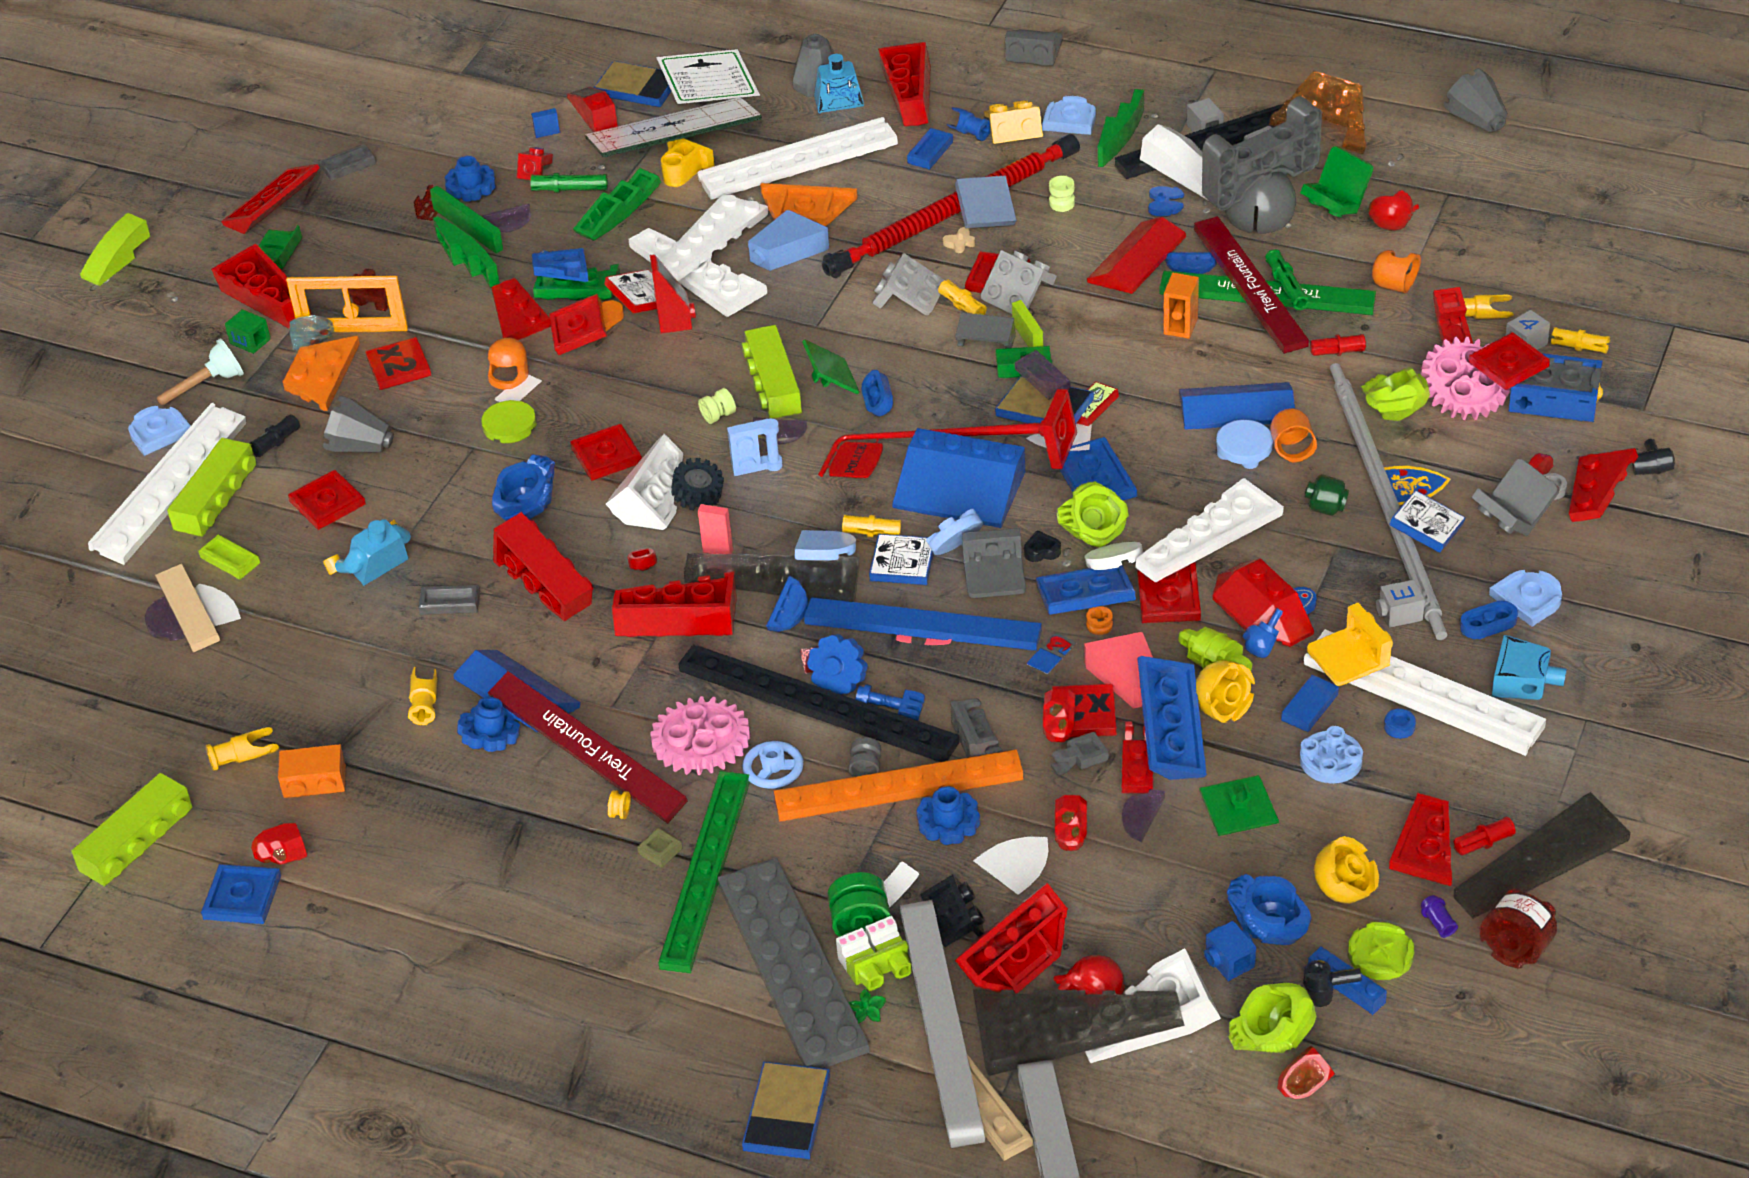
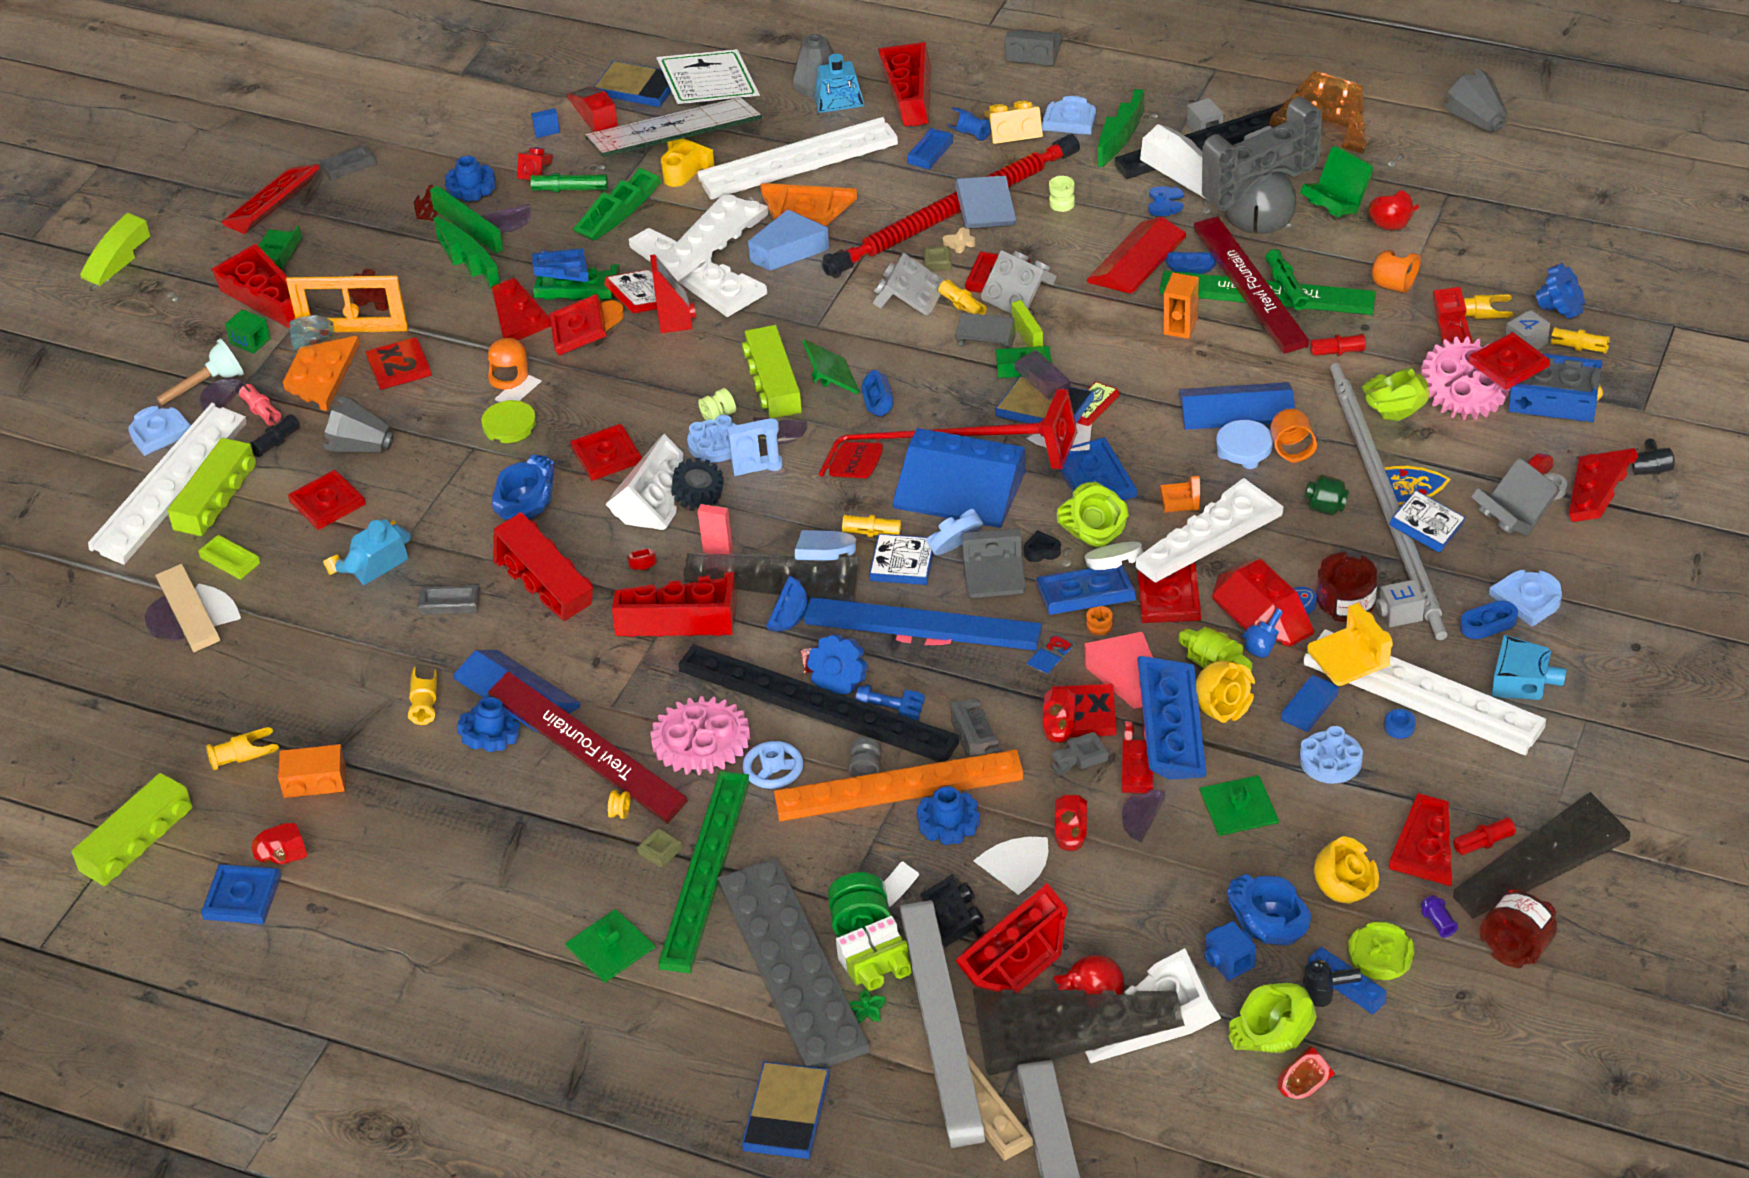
(220, 393): none -> clear purple tile
(259, 404): none -> coral pin
(609, 945): none -> green piece
(710, 439): none -> light blue tile
(937, 258): none -> olive tile
(1181, 495): none -> orange tile
(1344, 583): none -> clear red brick
(1561, 292): none -> blue plant

